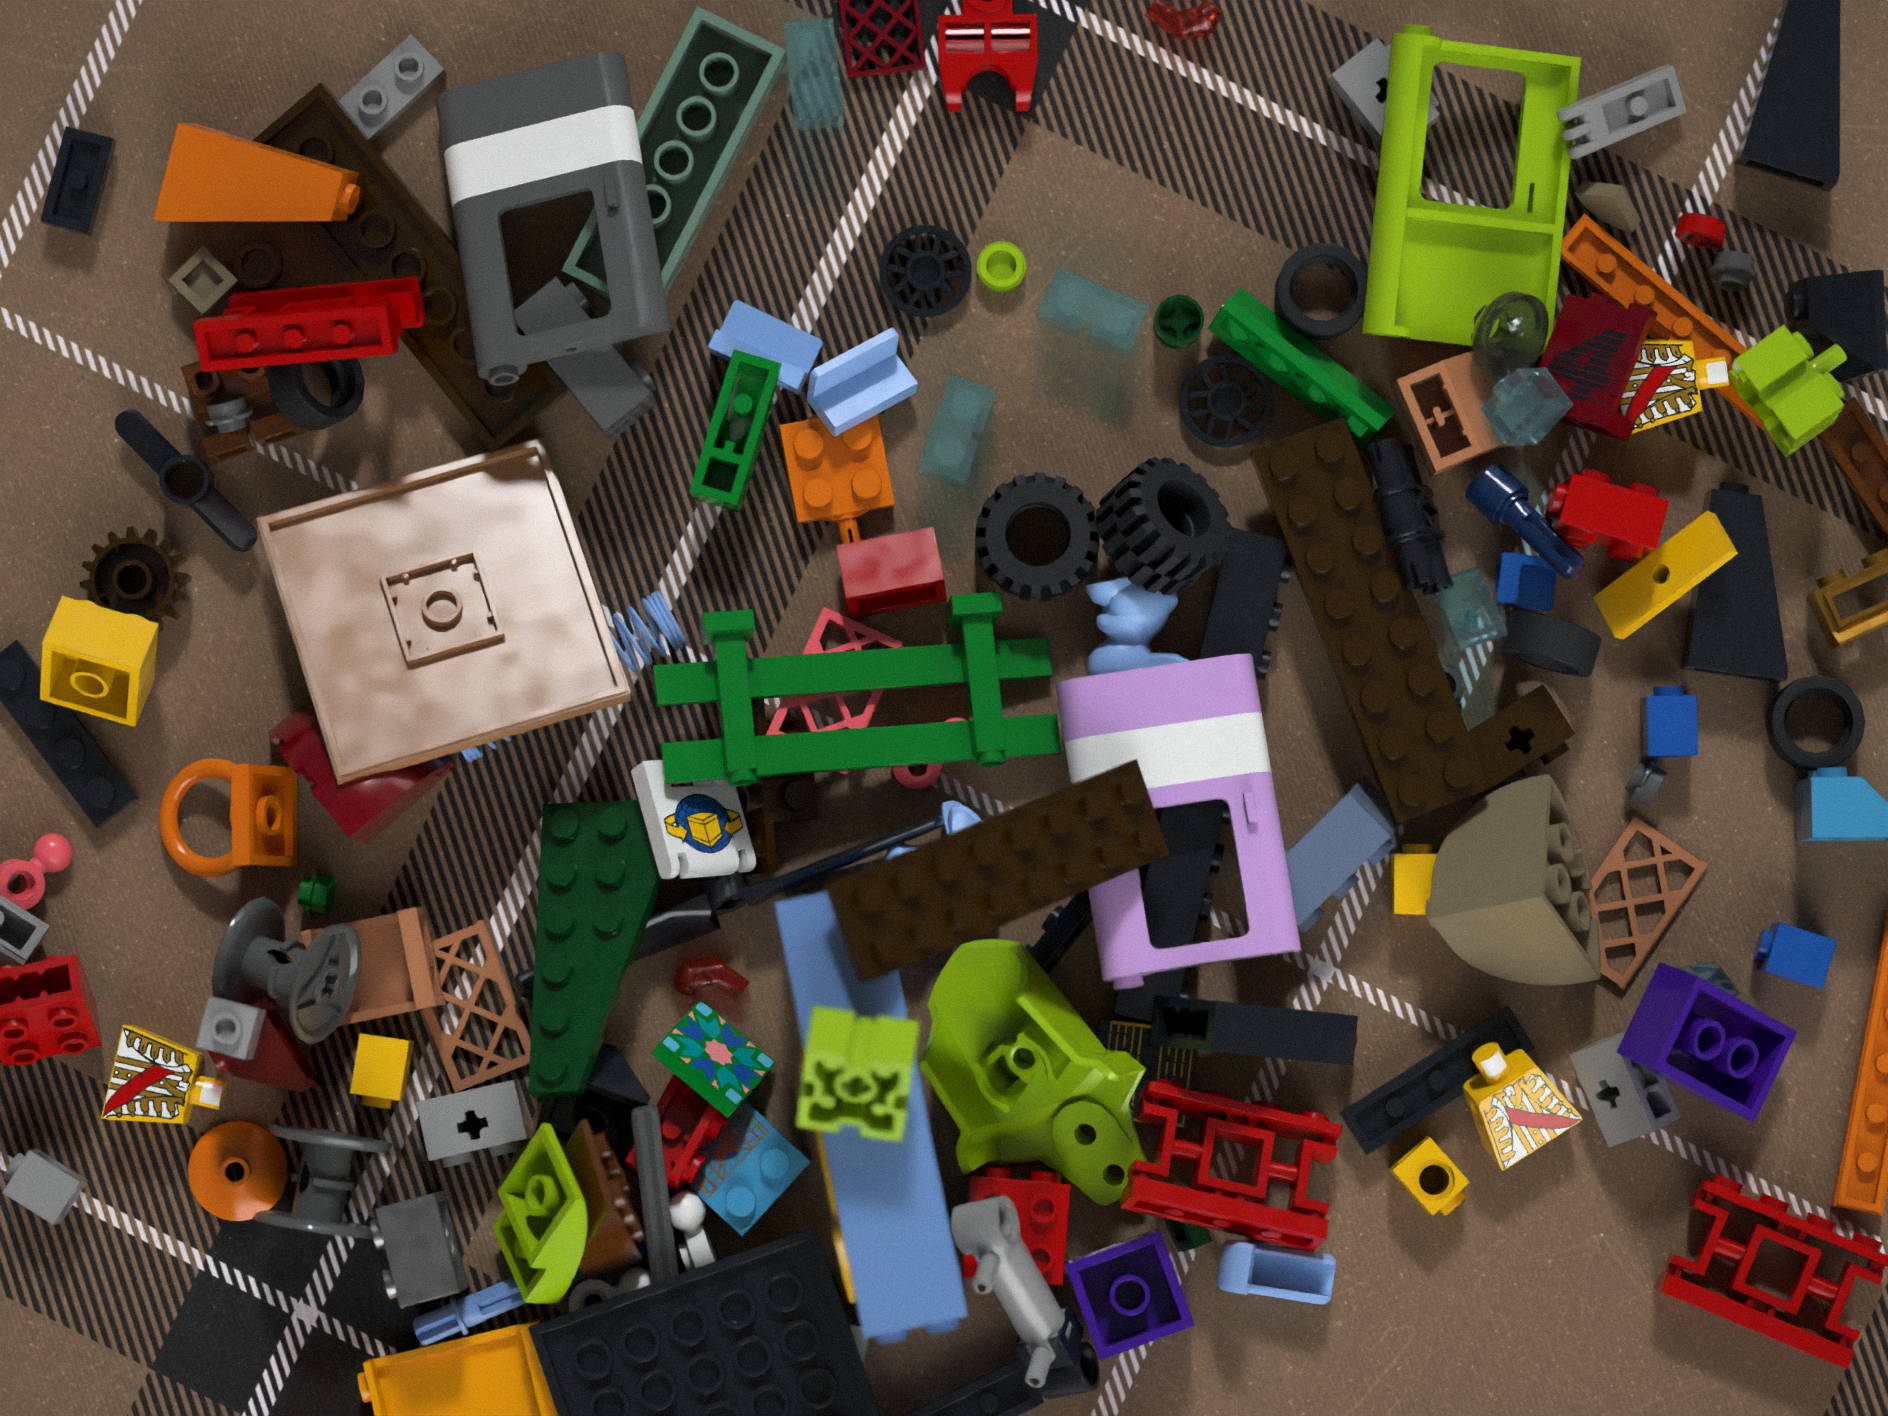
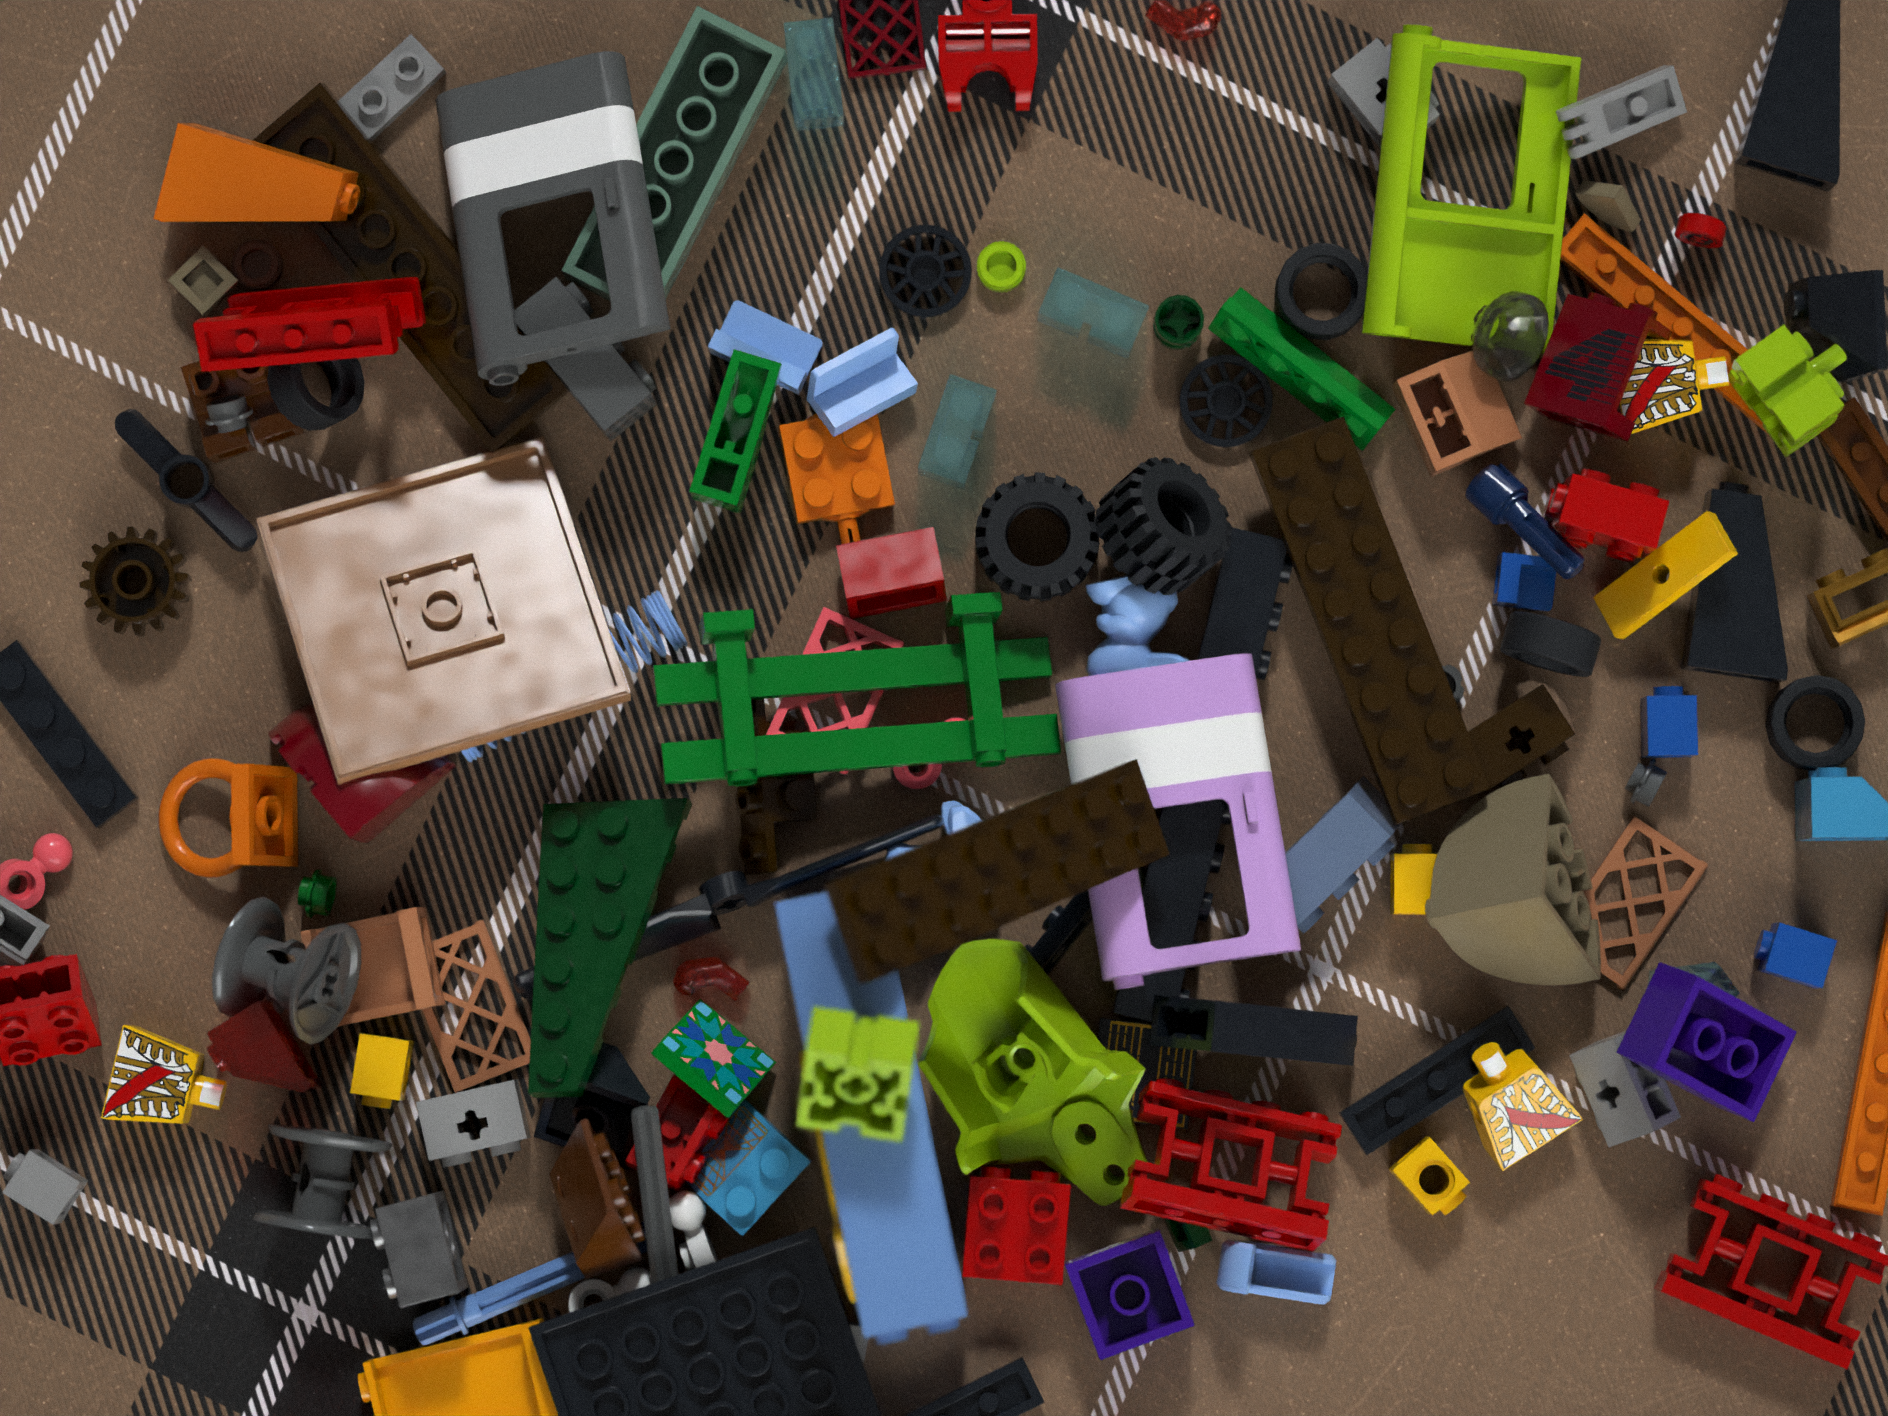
(78, 181): black plate -> none
(98, 660): yellow brick -> none
(230, 1028): light grey brick -> none
(263, 1165): orange dish -> none
(542, 1220): lime slope -> none
(693, 822): white container -> none
(1046, 1332): light grey piece -> none
(1409, 516): black pin -> none
(1469, 612): clear light blue slope -> none
(1525, 406): clear light blue brick -> none
(1733, 270): dark grey plate -> none

